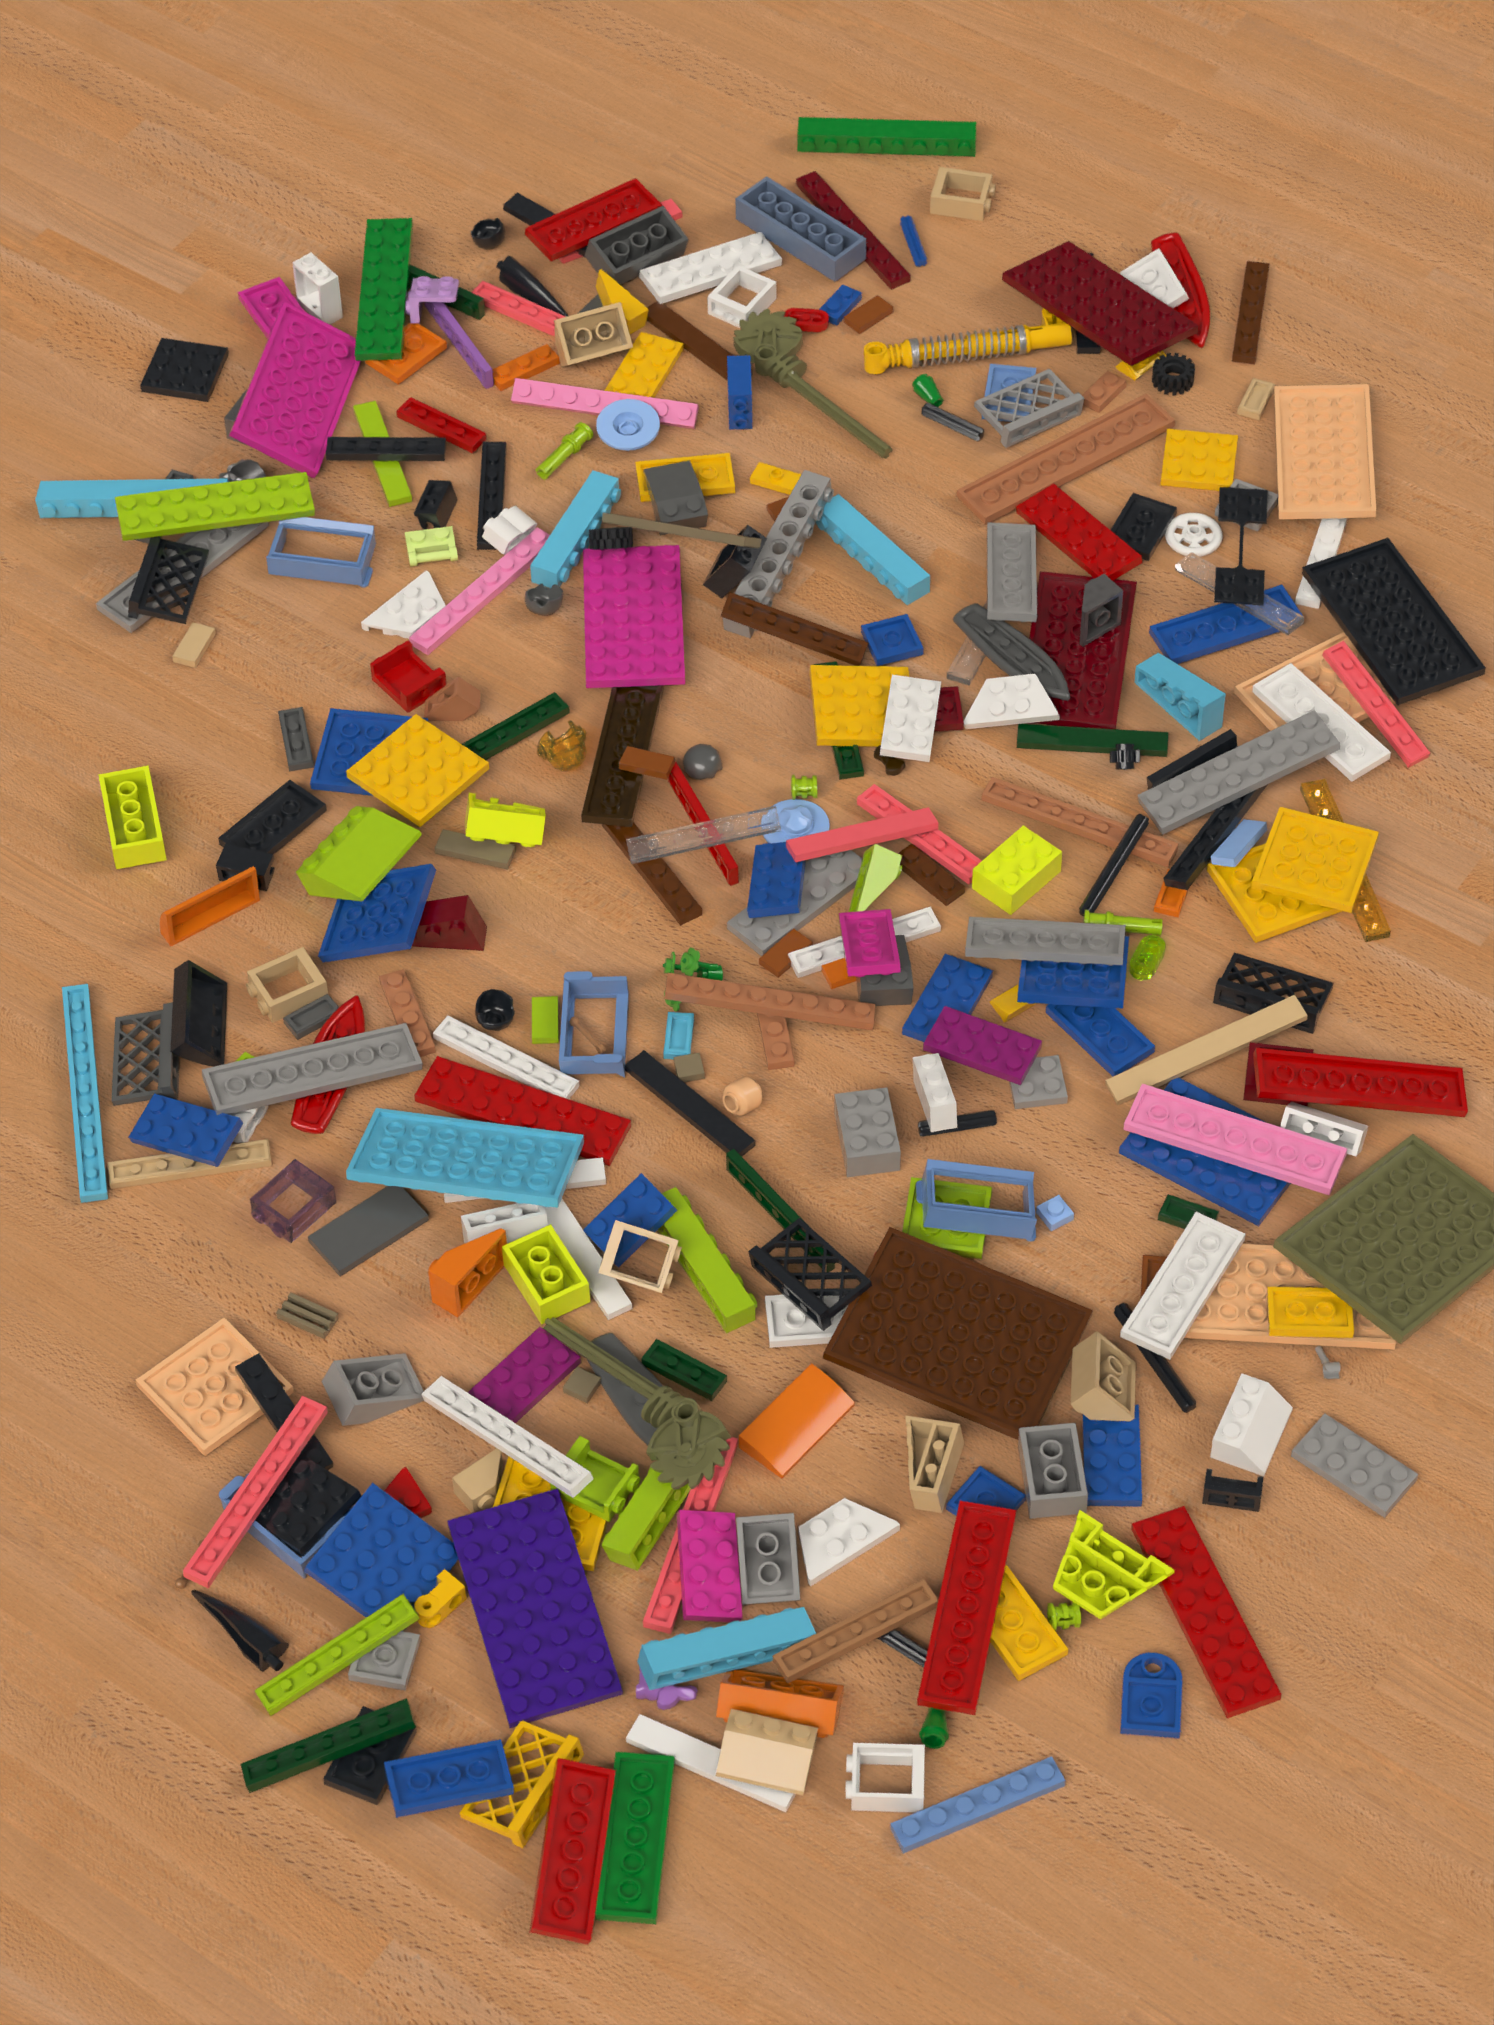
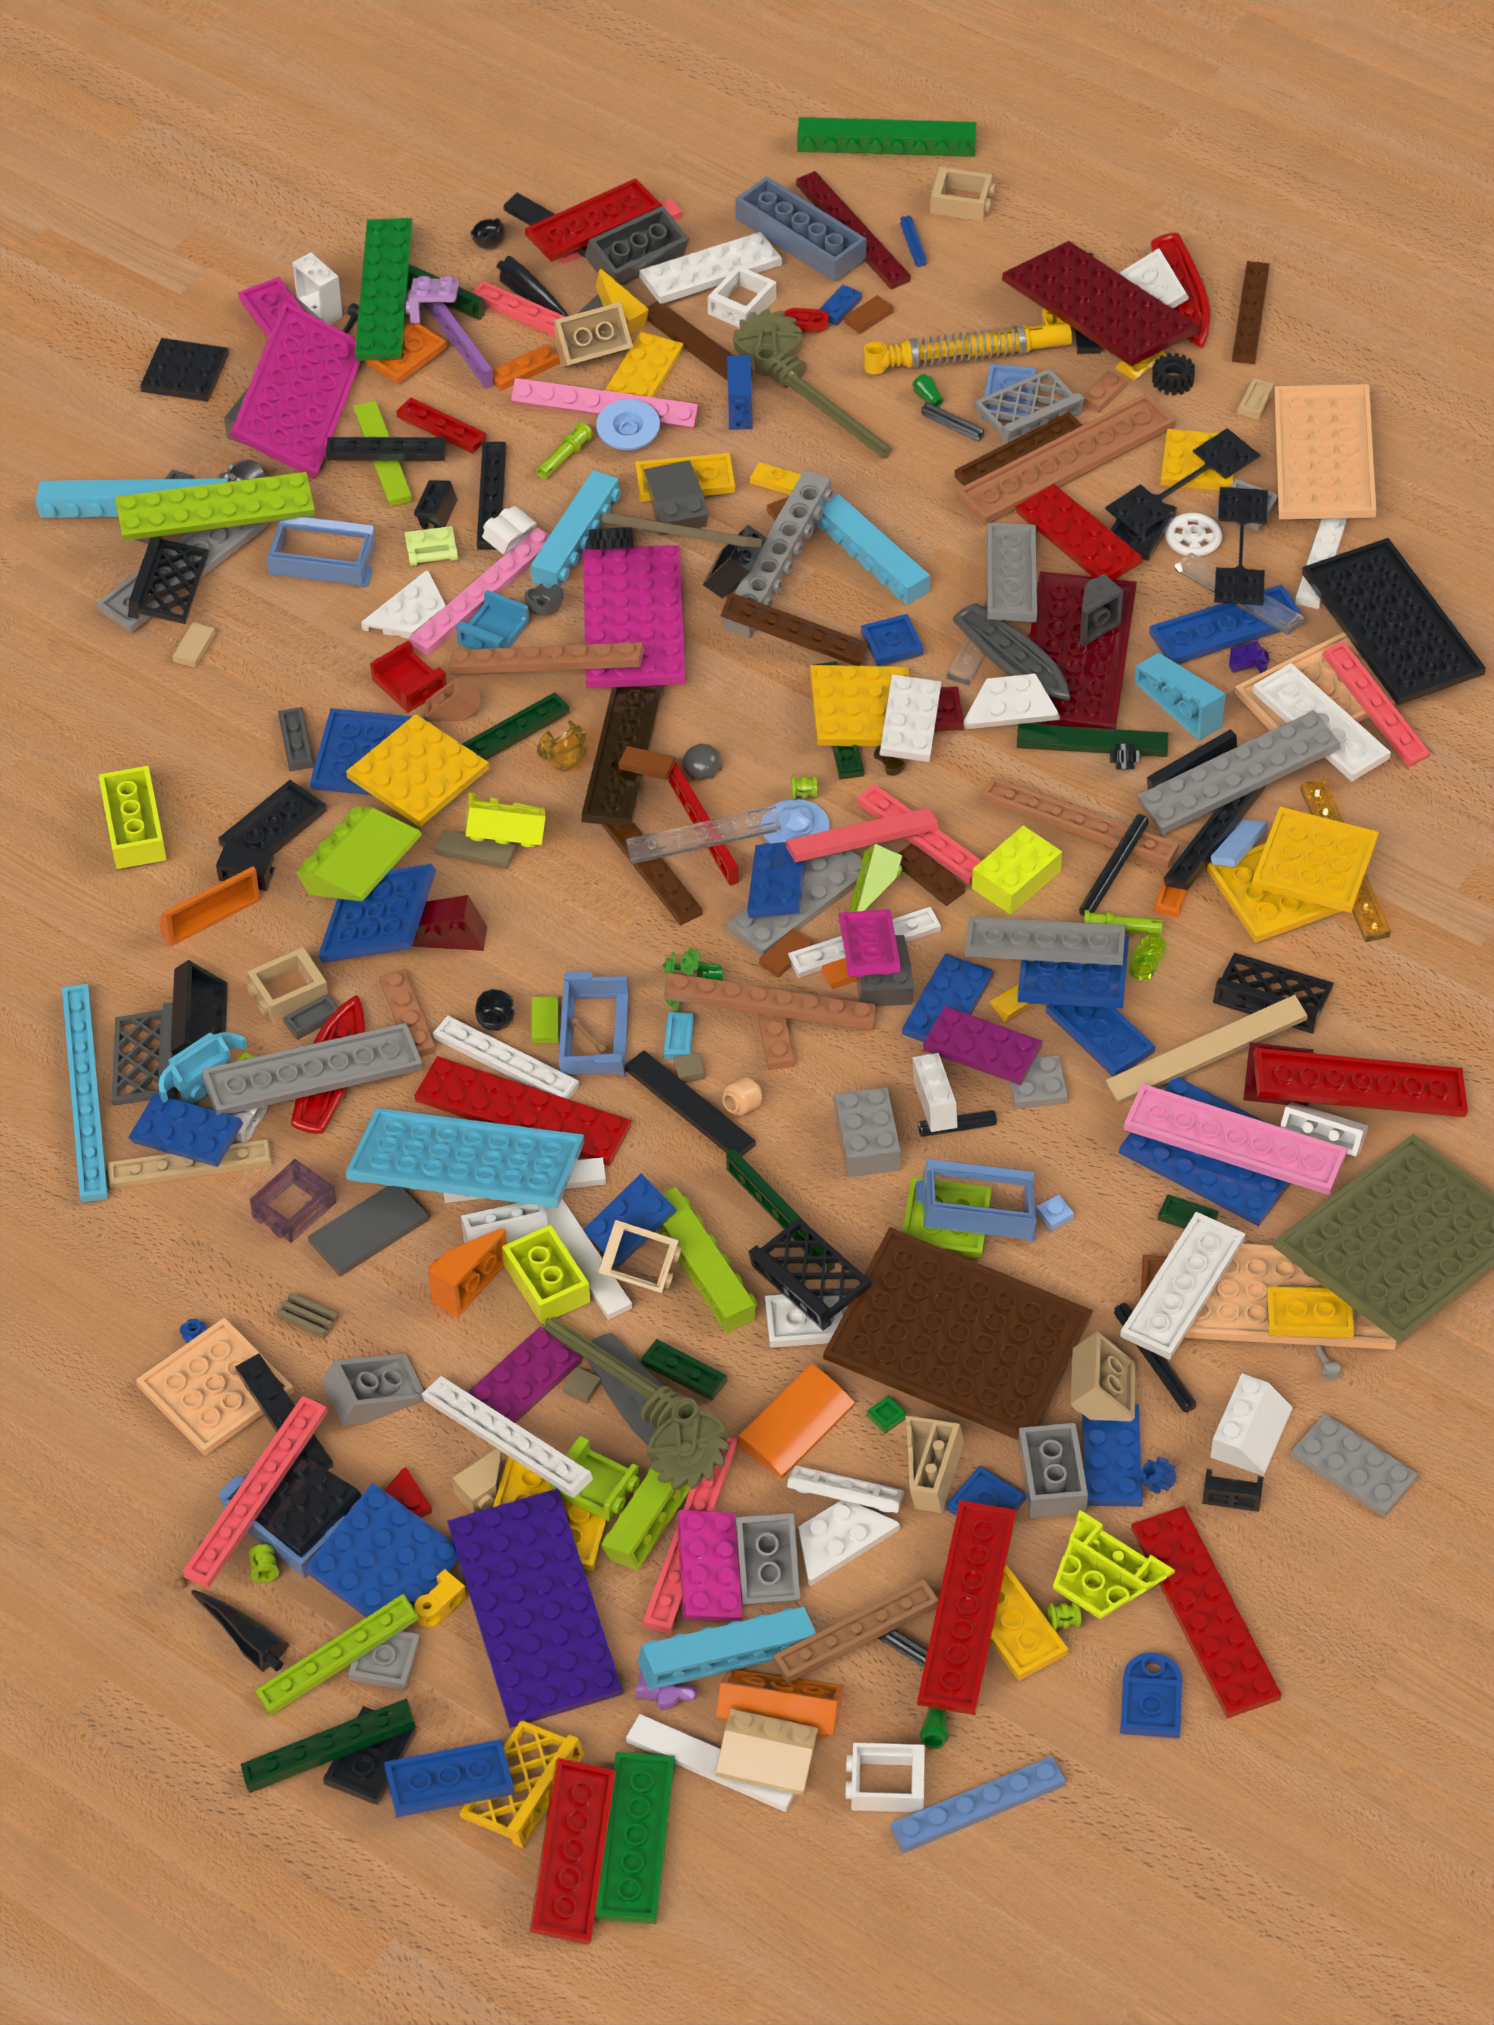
(186, 1066): none -> medium azure plate
(187, 1334): none -> blue plate
(263, 1564): none -> lime bush
(352, 311): none -> black hand
(495, 624): none -> dark azure panel
(546, 658): none -> nougat plate
(845, 1488): none -> white plate
(886, 1414): none -> green tile
(1016, 448): none -> reddish brown plate
(1142, 510): none -> black hinge
(1158, 1474): none -> blue gear
(1248, 656): none -> dark purple bracket

